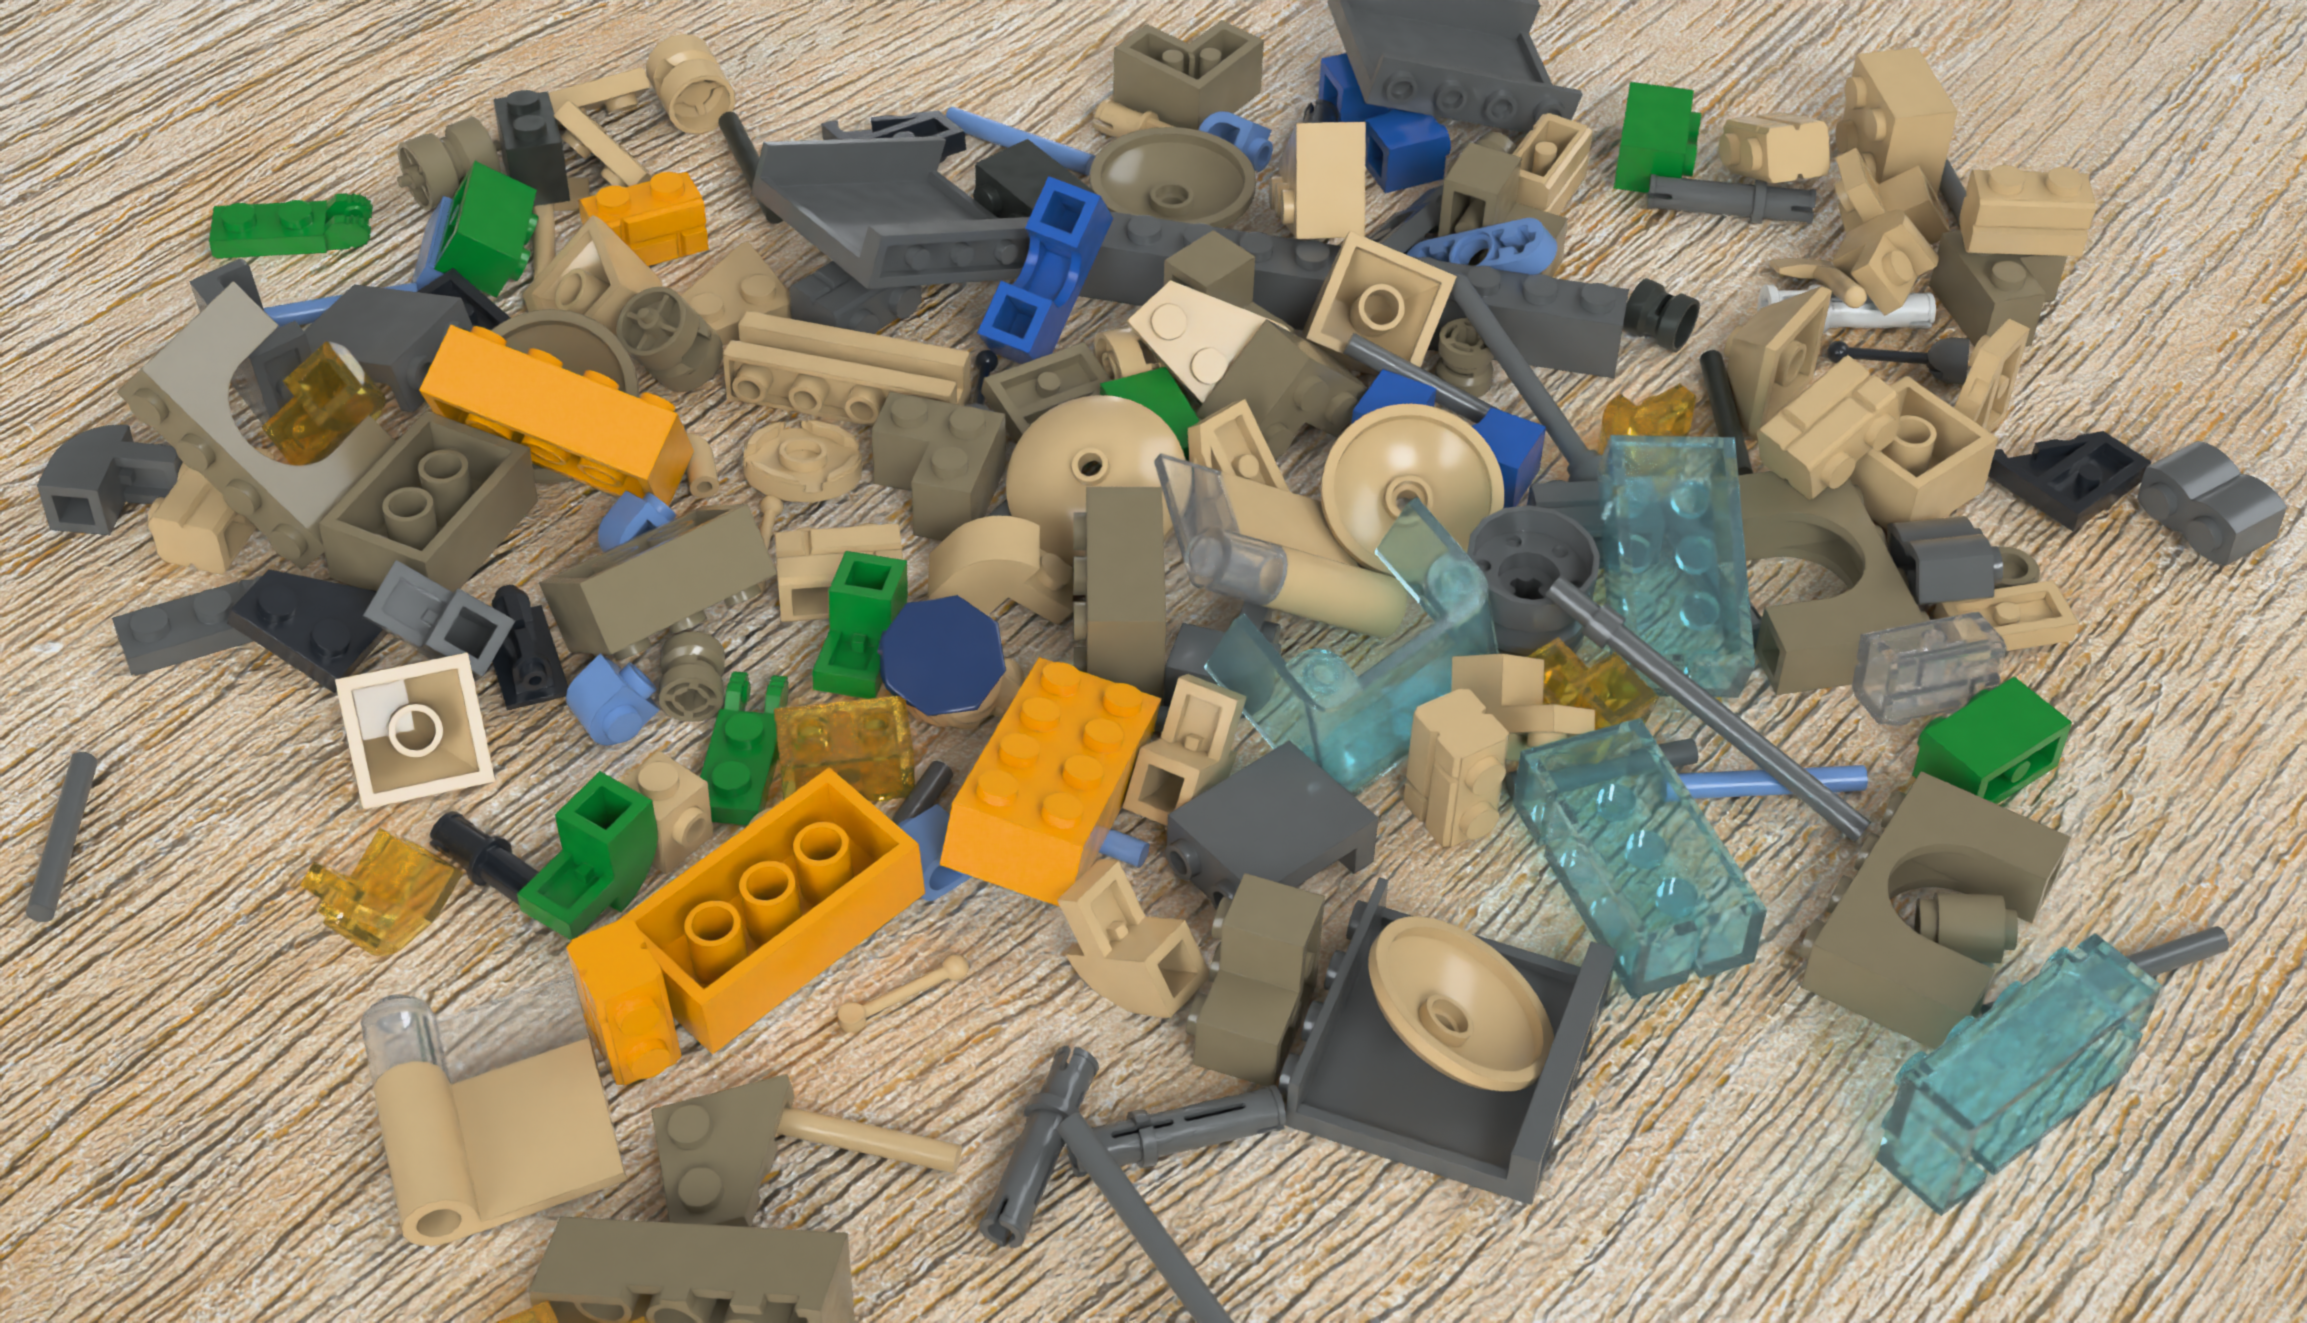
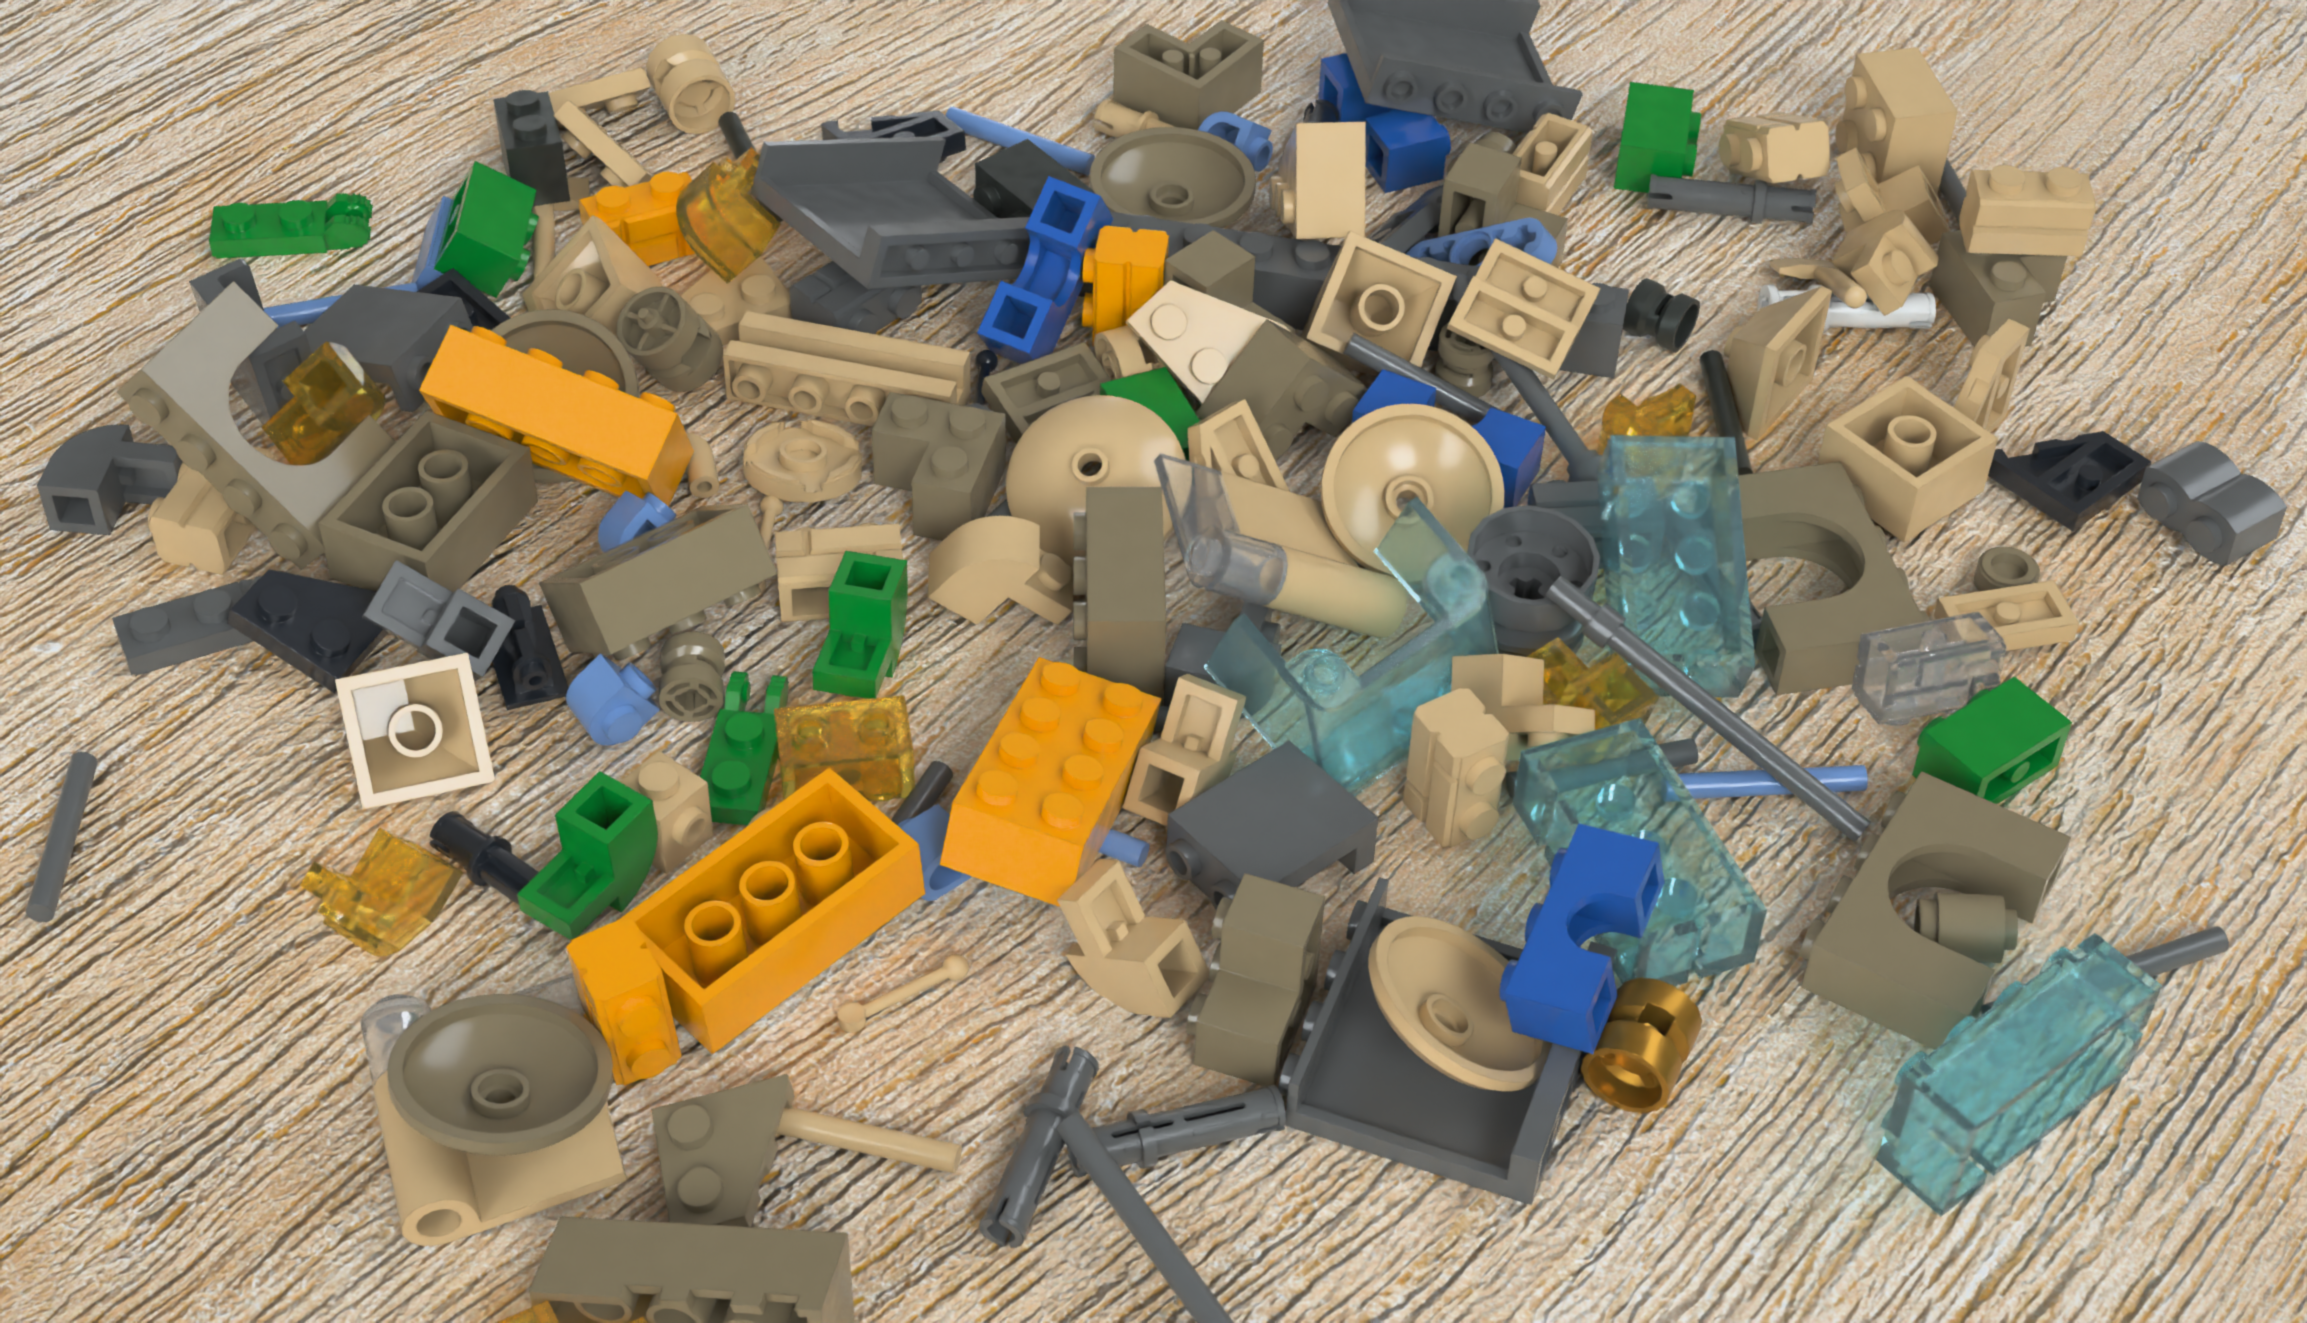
(438, 166): dark tan wheel -> none
(500, 1074): none -> dark tan dish
(722, 219): none -> clear yellow brick
(948, 663): dark blue piece -> none
(1124, 275): none -> light orange brick
(1524, 308): none -> tan slope
(1596, 888): none -> blue arch
(1642, 1045): none -> pearl gold wheel
(1830, 428): tan brick -> none
(1945, 359): hinge -> none
(1945, 559): dark grey brick -> none

